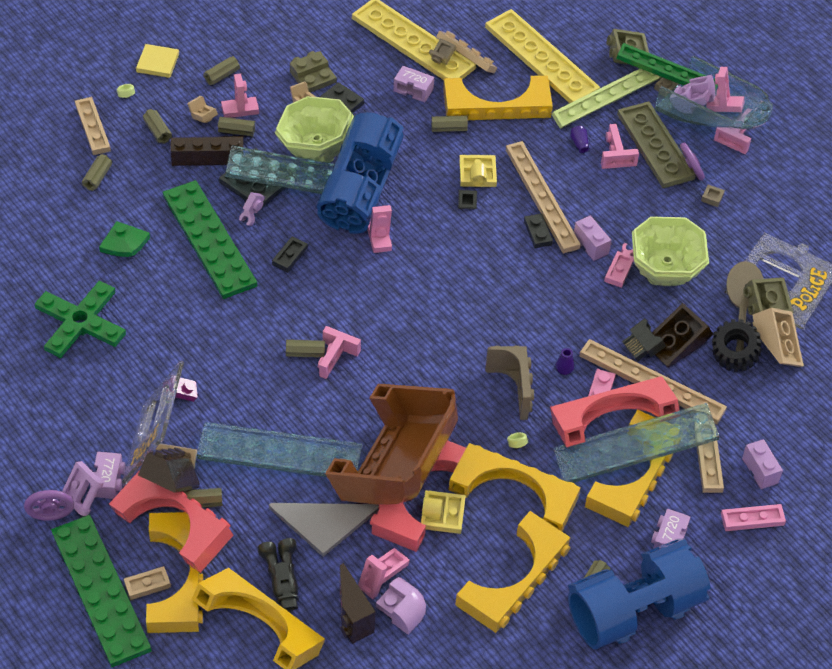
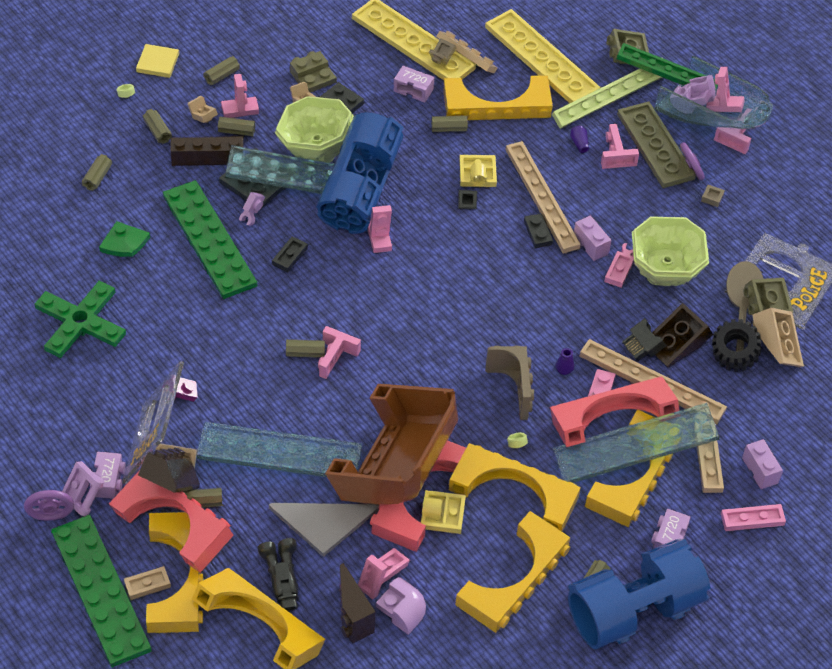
(92, 126): tan plate -> none
(665, 83): dark tan plate -> none

